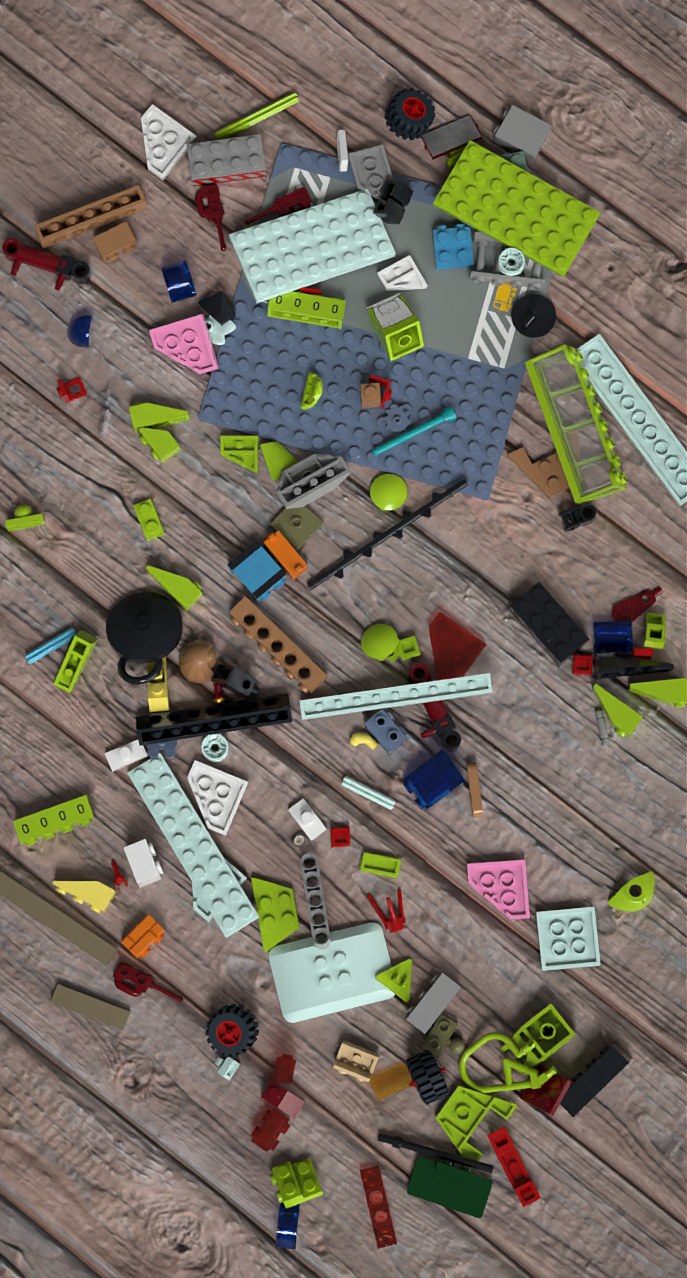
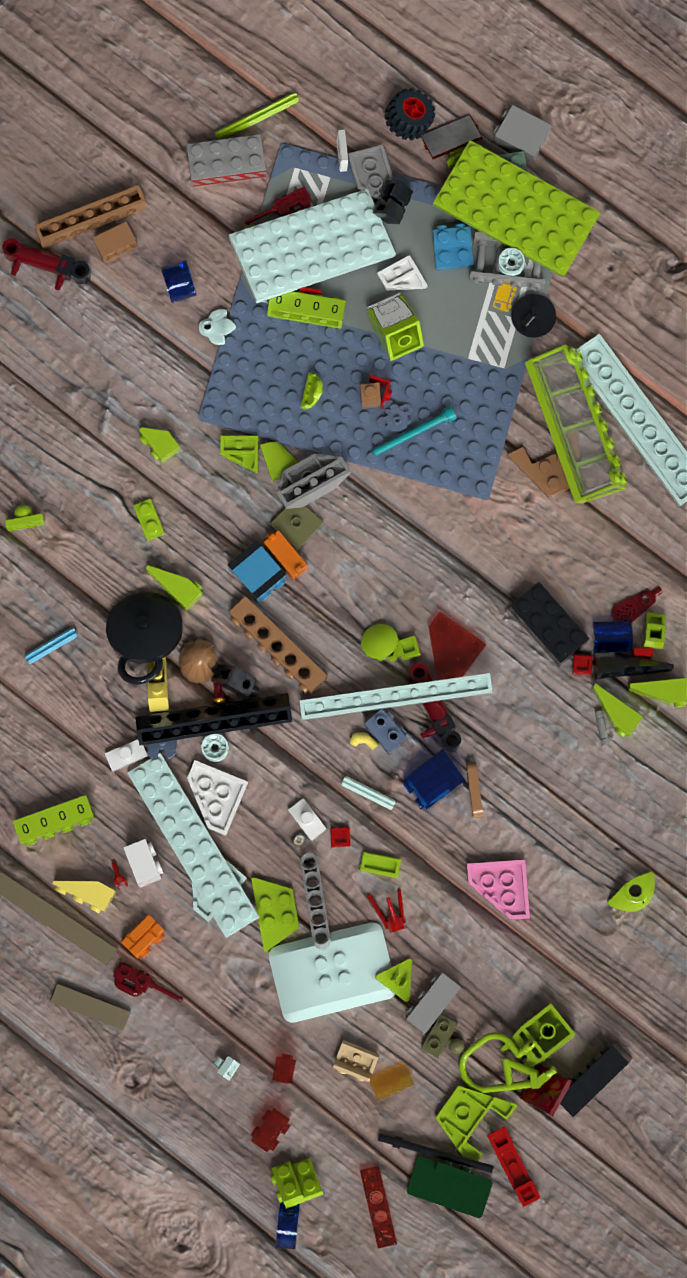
(63, 390): red bracket -> none
(75, 660): lime slope -> none
(79, 330): clear blue helmet -> none
(155, 416): lime slope -> none
(164, 141): white plate -> none
(187, 343): bright pink plate -> none
(214, 211): dark red piece -> none
(217, 307): black slope -> none
(232, 1030): black wheel -> none
(282, 1099): dark red slope -> none
(388, 492): lime dish -> none
(395, 531): black plant -> none
(427, 1077): black wheel -> none
(568, 938): light aqua plate -> none
(576, 518): black piece -> none

